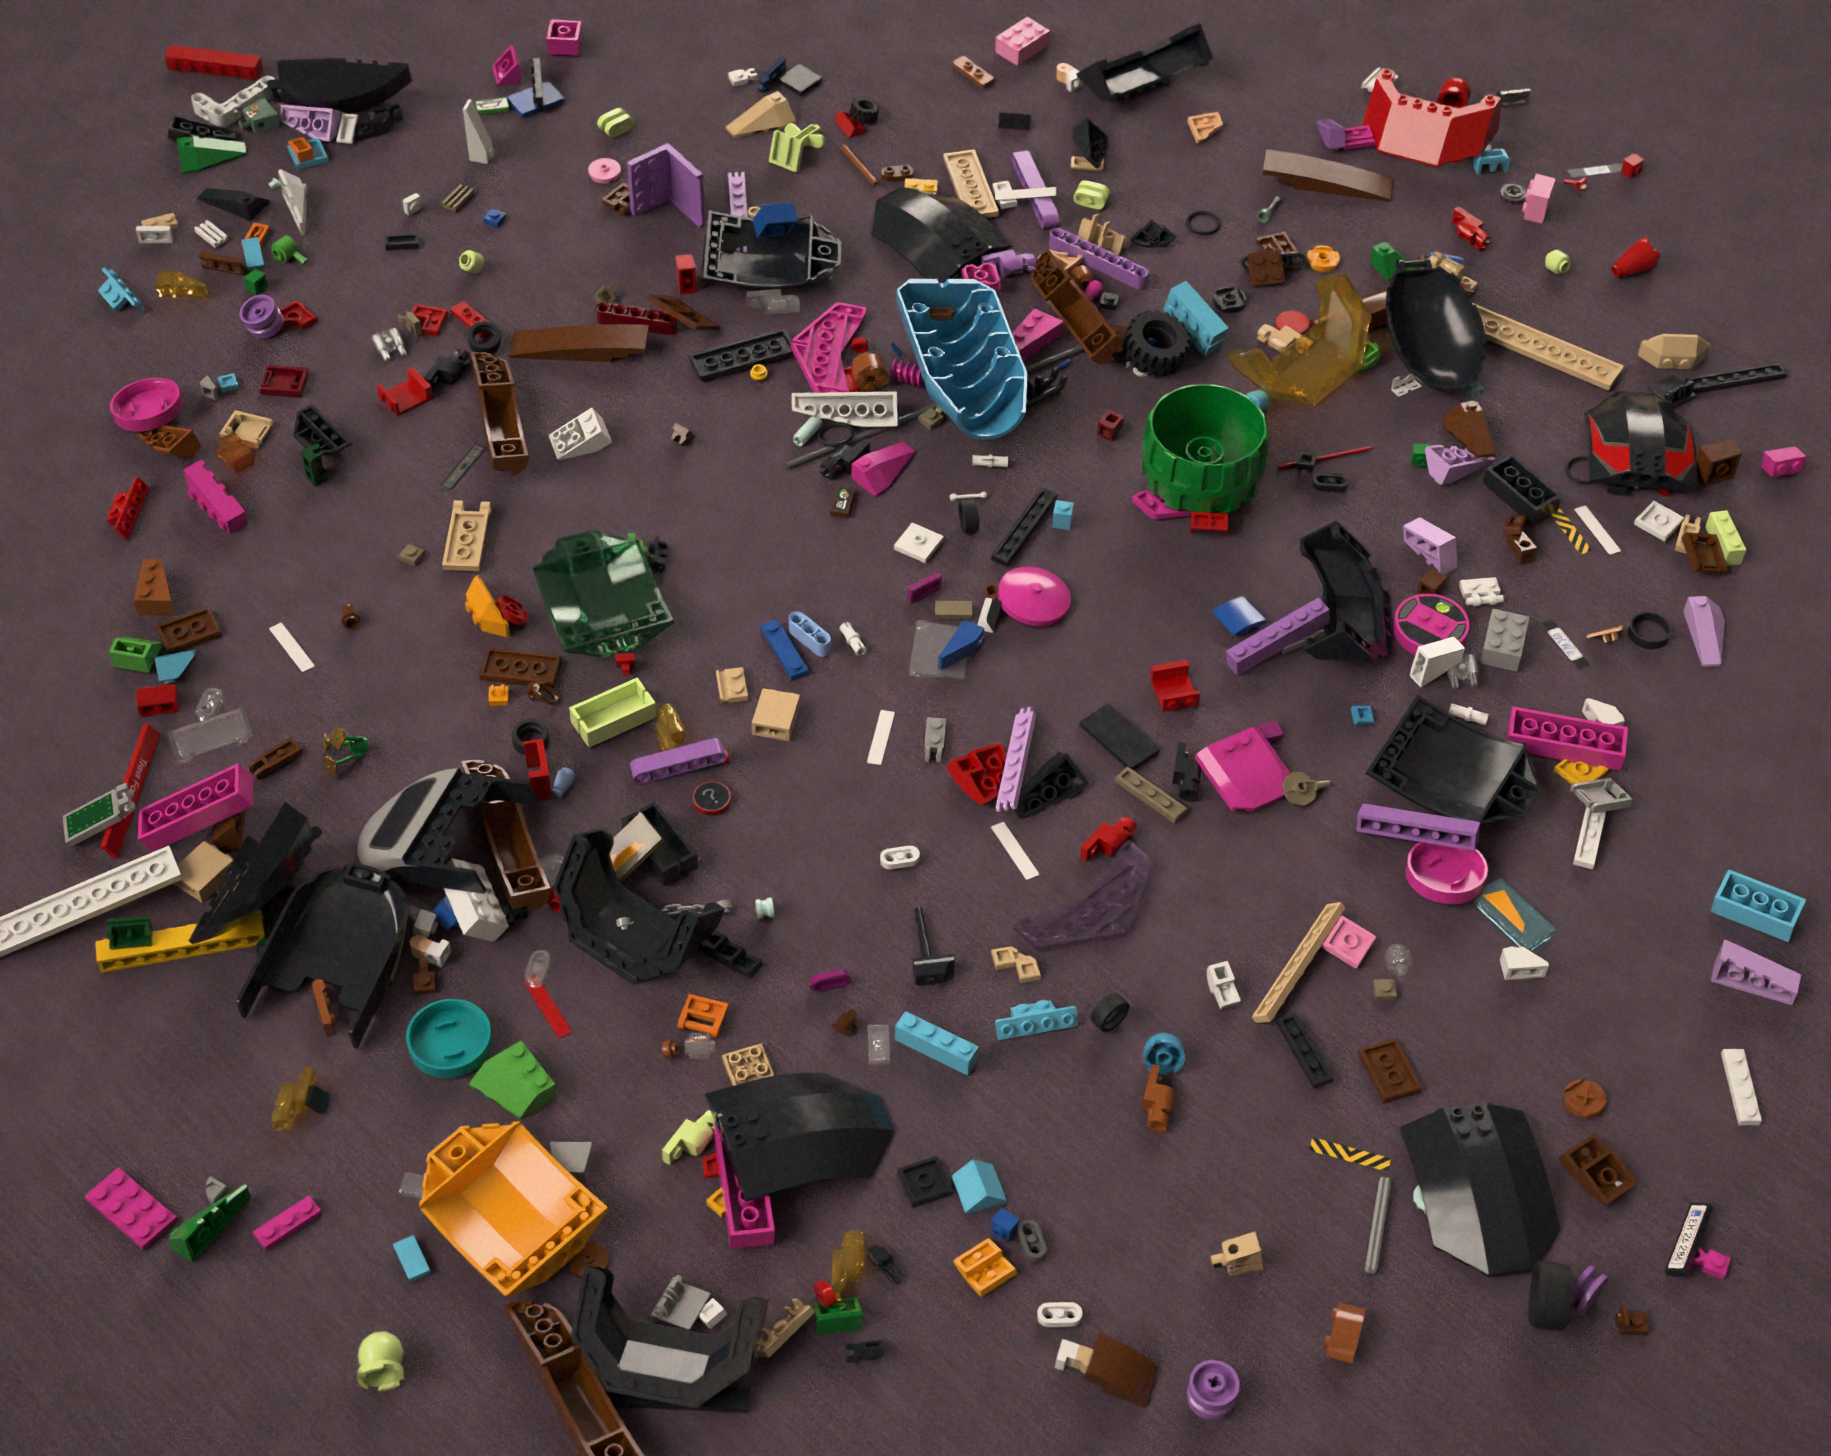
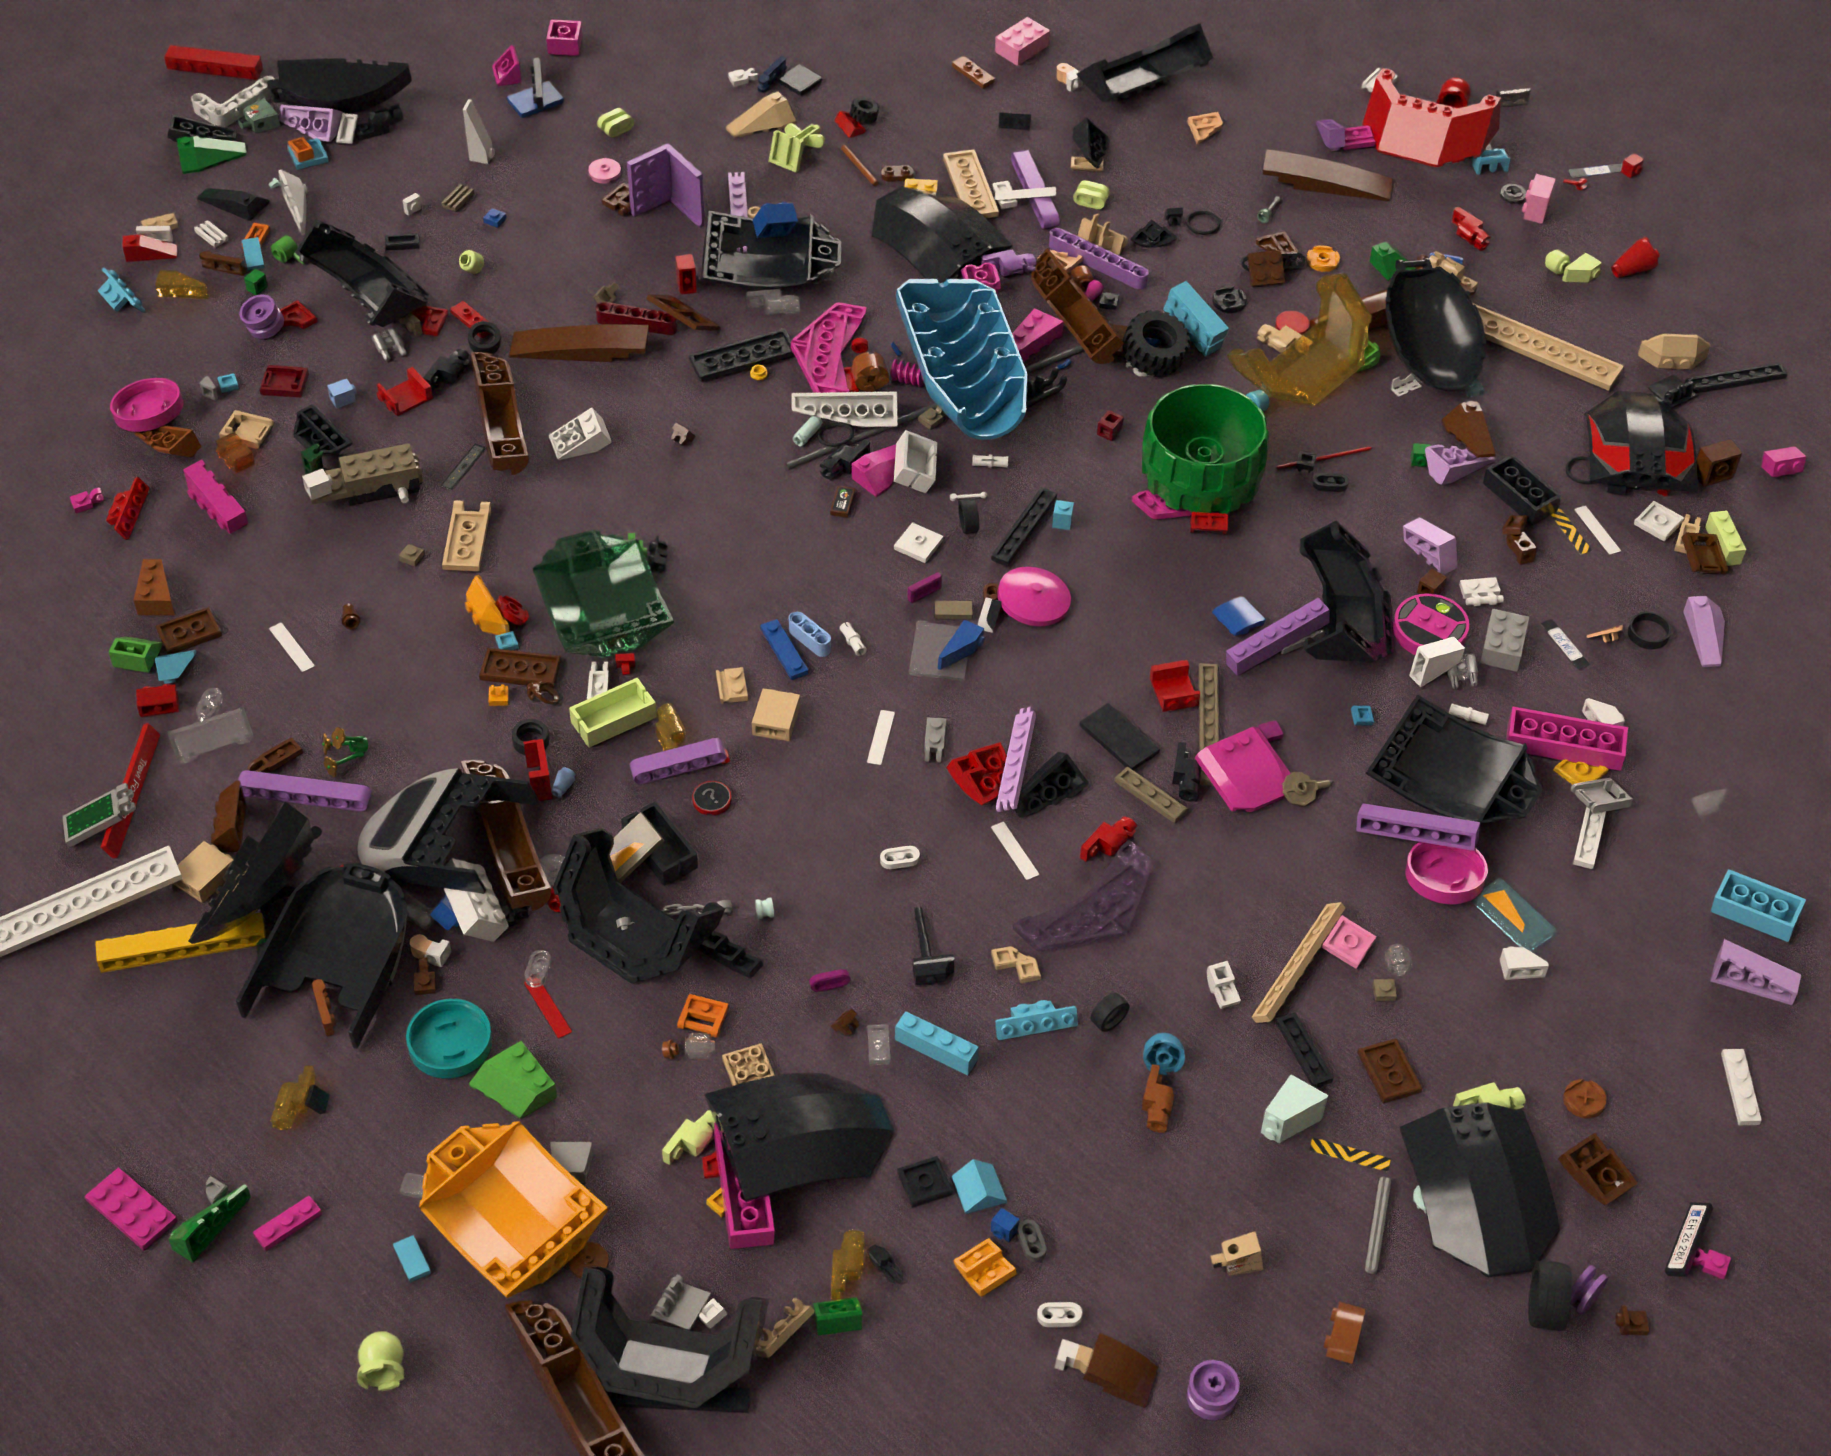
(84, 501): none -> dark pink plate
(129, 932): dark green hinge -> none
(146, 248): none -> red slope
(195, 807): dark pink brick -> none
(305, 790): none -> medium lavender beam
(317, 484): none -> white brick
(342, 393): none -> light blue brick
(363, 272): none -> black windscreen
(375, 476): none -> dark tan piece
(425, 924): light grey plate -> none
(492, 106): tile -> none
(507, 641): none -> medium azure tile
(598, 680): none -> white hinge
(824, 1293): red beam -> none
(867, 1349): black plate -> none
(915, 461): none -> white piece
(940, 314): reddish brown tile -> none
(1173, 213): none -> black tile
(1208, 710): none -> dark tan tile
(1293, 1110): none -> light aqua slope
(1489, 1093): none -> yellowish green plate
(1582, 269): none -> yellowish green slope
(1708, 802): none -> clear slope

